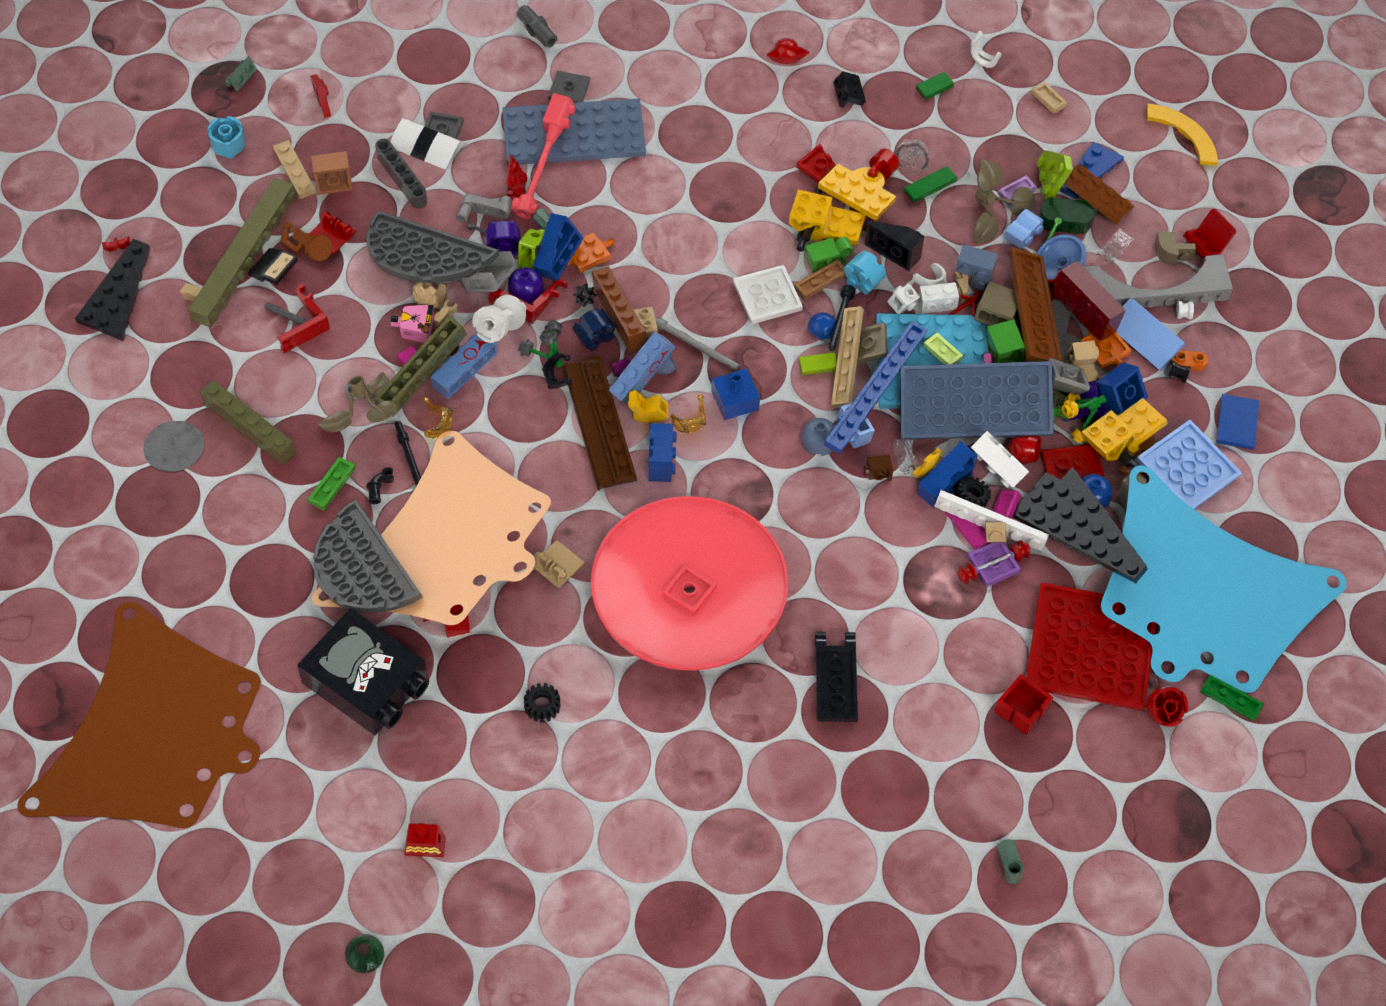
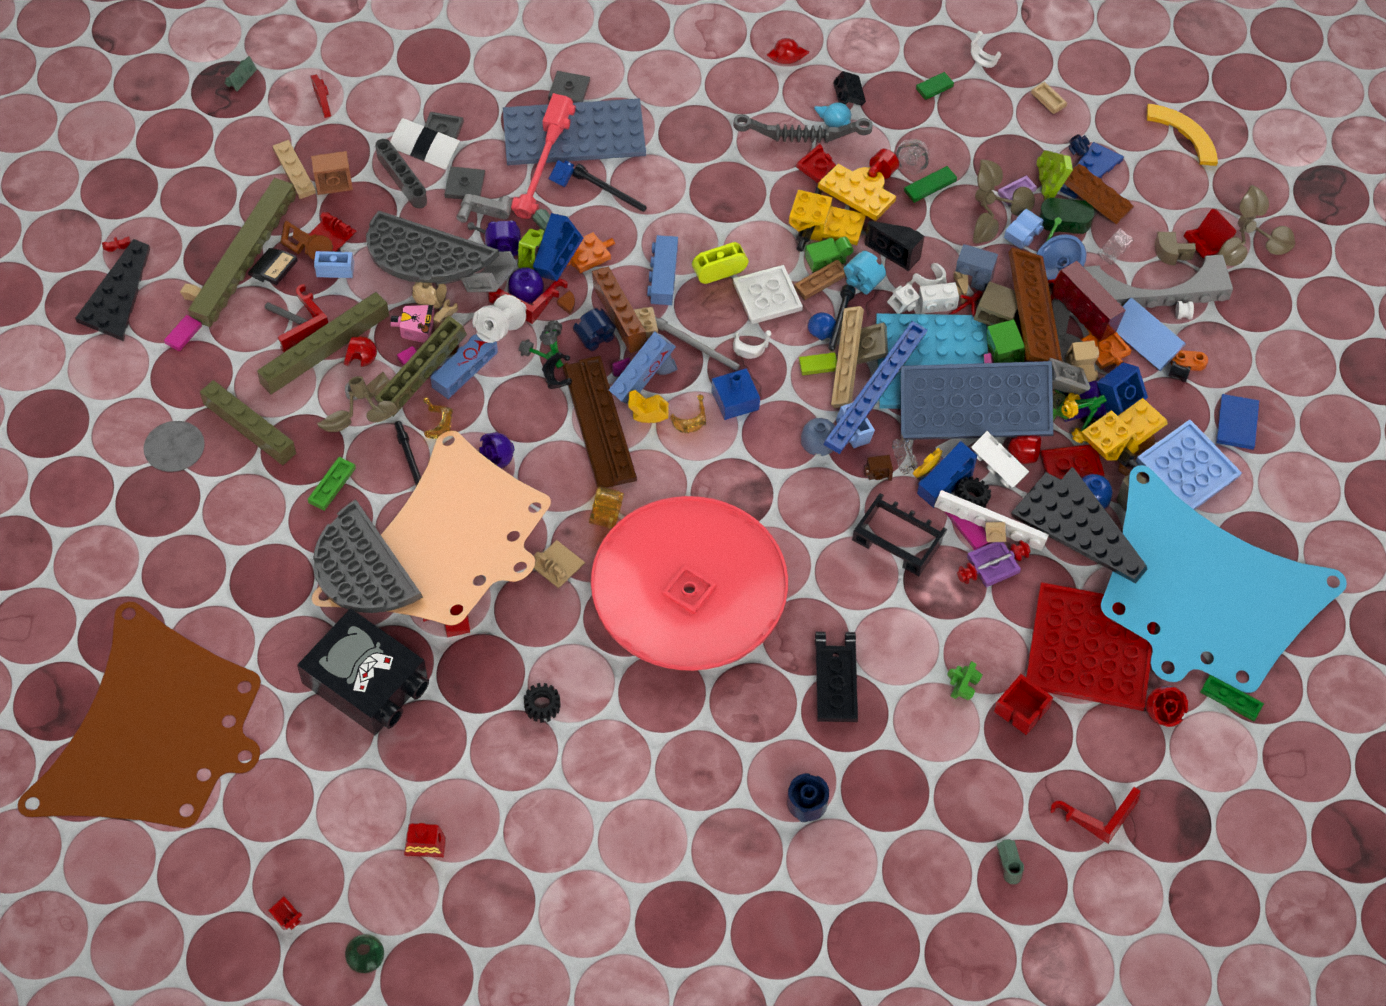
(183, 333): none -> dark pink tile
(226, 136): medium azure brick -> none
(285, 914): none -> red bracket
(323, 343): none -> olive brick
(334, 264): none -> light blue brick
(362, 349): none -> red helmet
(375, 484): black piece -> none
(463, 182): none -> dark grey plate
(497, 449): none -> dark purple cylinder
(515, 179): red hinge -> none
(537, 26): dark grey piece -> none
(562, 173): none -> blue bracket
(567, 302): none -> dark orange tile
(581, 173): none -> black piece
(587, 291): black gear -> none
(606, 507): none -> clear yellow brick
(662, 452): blue wedge -> none
(663, 270): none -> medium blue brick
(720, 262): none -> neon yellow brick
(750, 351): none -> white helmet
(808, 797): none -> dark blue brick
(828, 134): none -> dark grey piece
(834, 114): none -> medium azure piece
(911, 562): none -> black hinge
(943, 350): yellowish green plate -> none
(961, 678): none -> bright green hips
(1007, 503): dark pink tile -> none
(1079, 144): none -> dark blue gear
(1095, 826): none -> red hinge
(1252, 204): none -> dark tan plant

